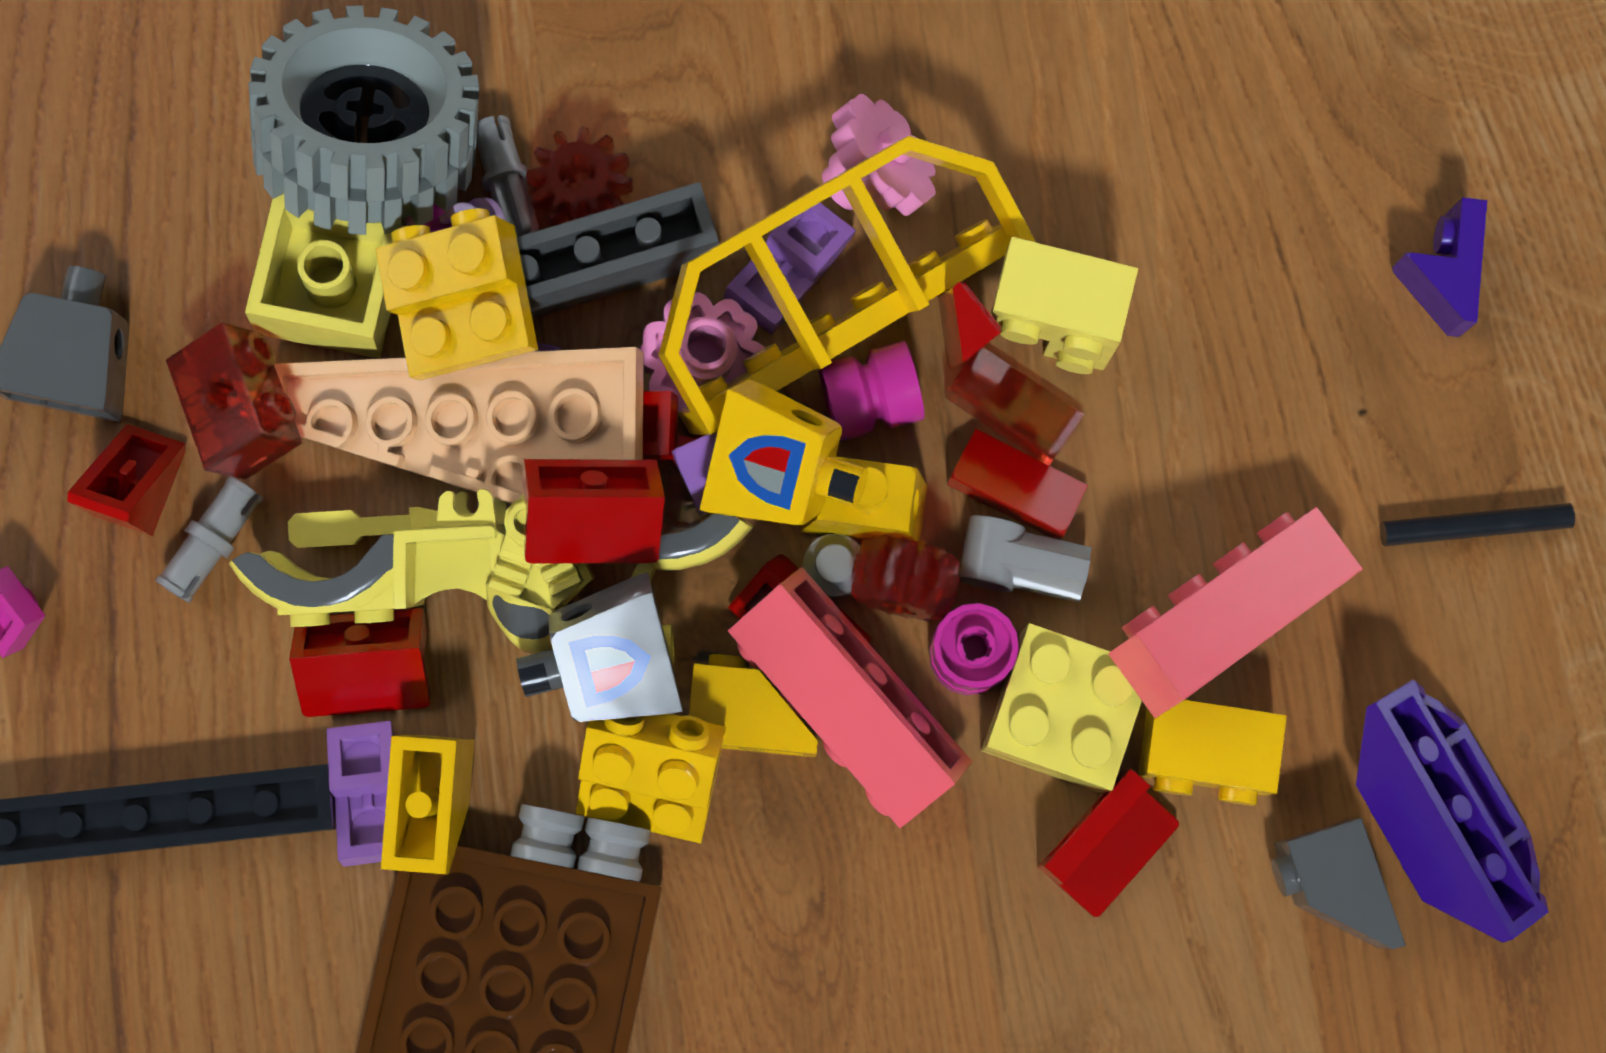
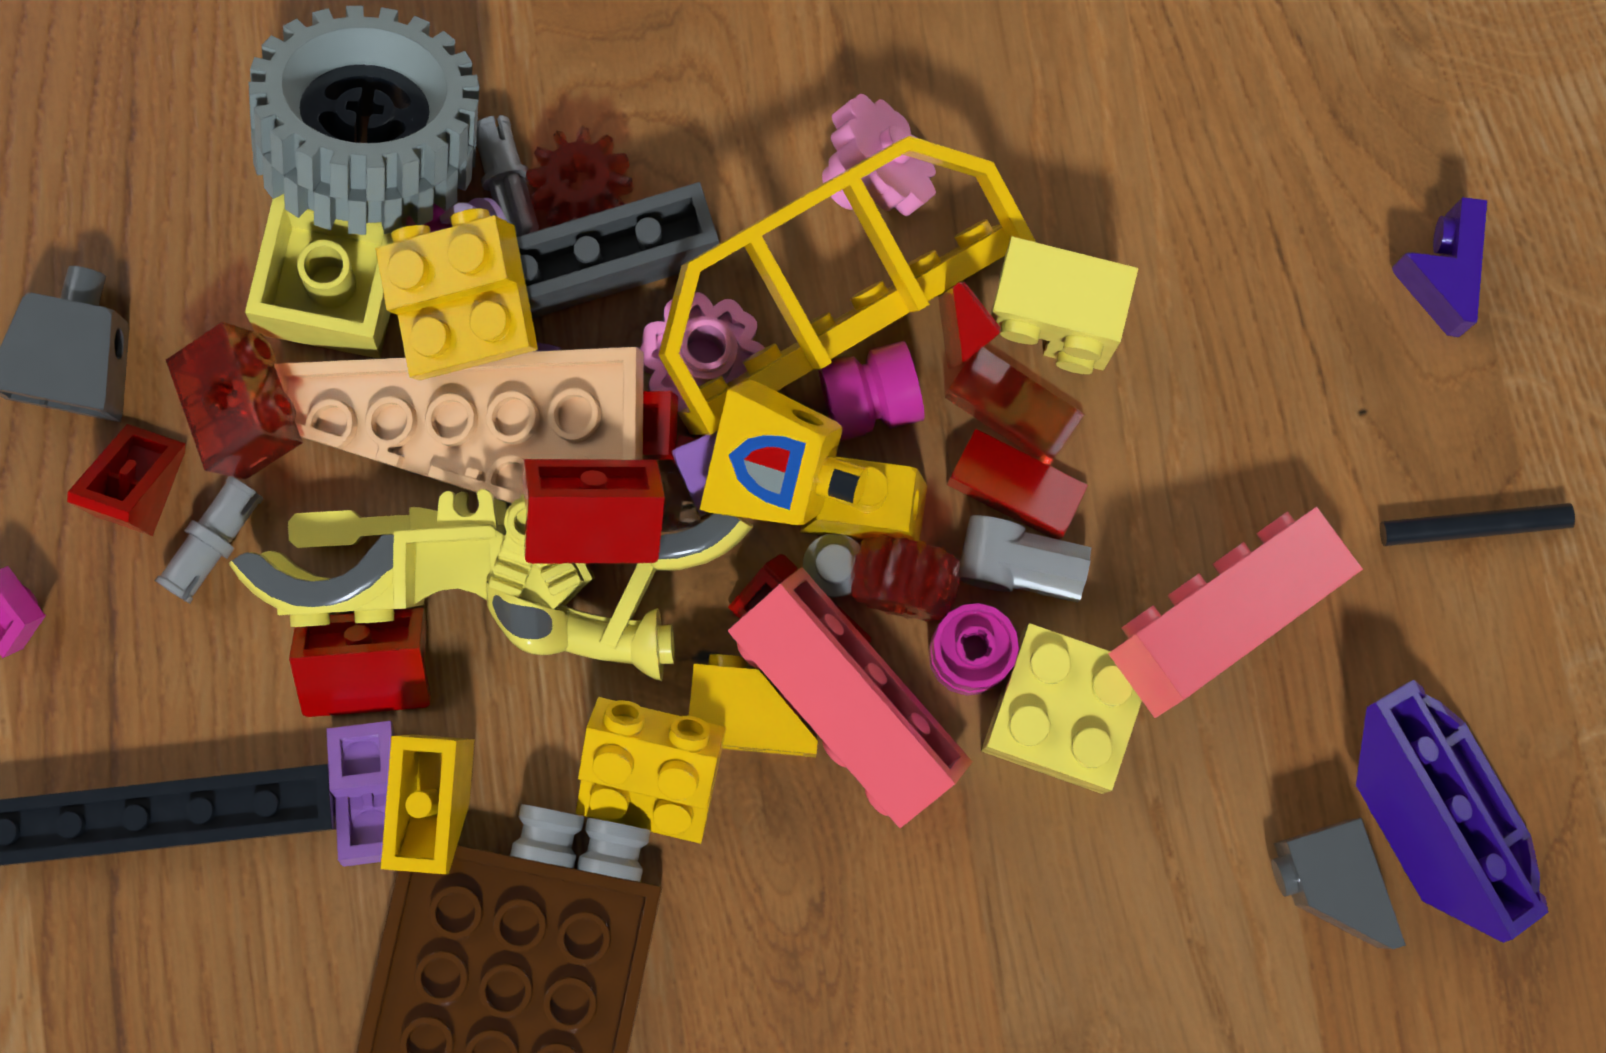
(607, 656): torso -> none
(803, 252): medium lavender slope -> none
(1110, 844): red panel -> none
(1213, 749): yellow brick -> none

